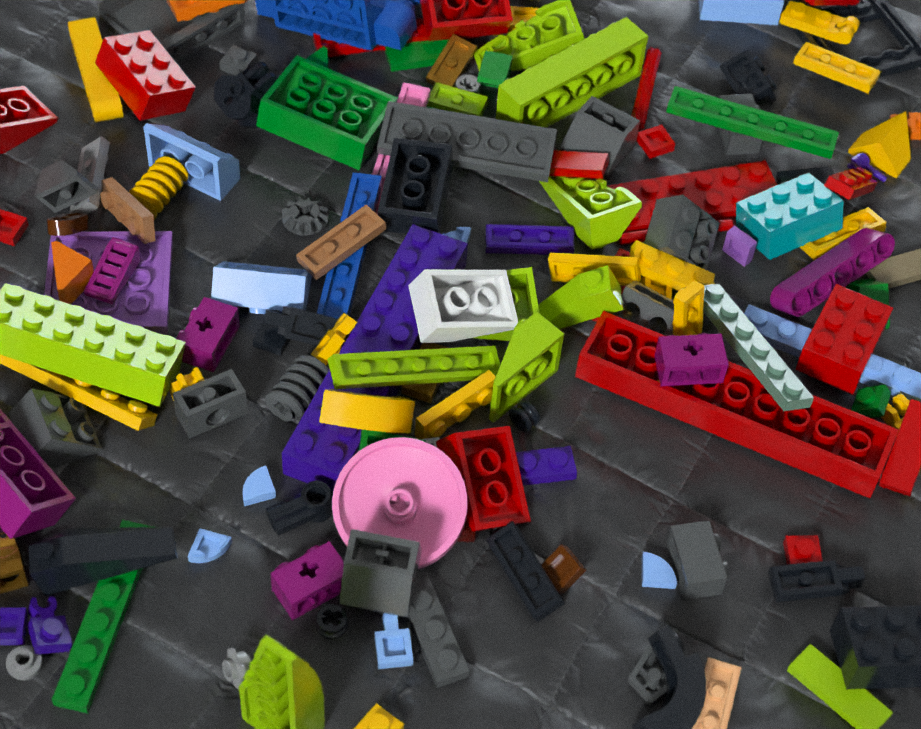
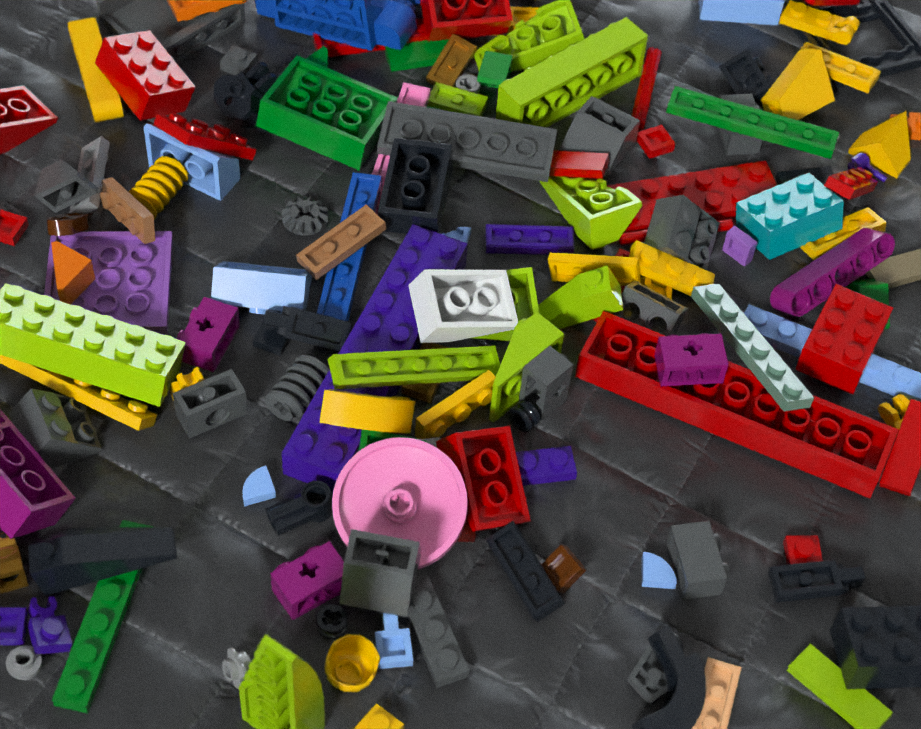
(121, 254): magenta slope -> none
(202, 136): none -> red plate
(208, 546): light blue tile -> none
(334, 338): yellow plate -> none
(351, 663): none -> yellow hair
(546, 381): none -> dark grey brick
(688, 310): yellow plate -> none
(800, 87): none -> yellow slope
(871, 401): green plate -> none

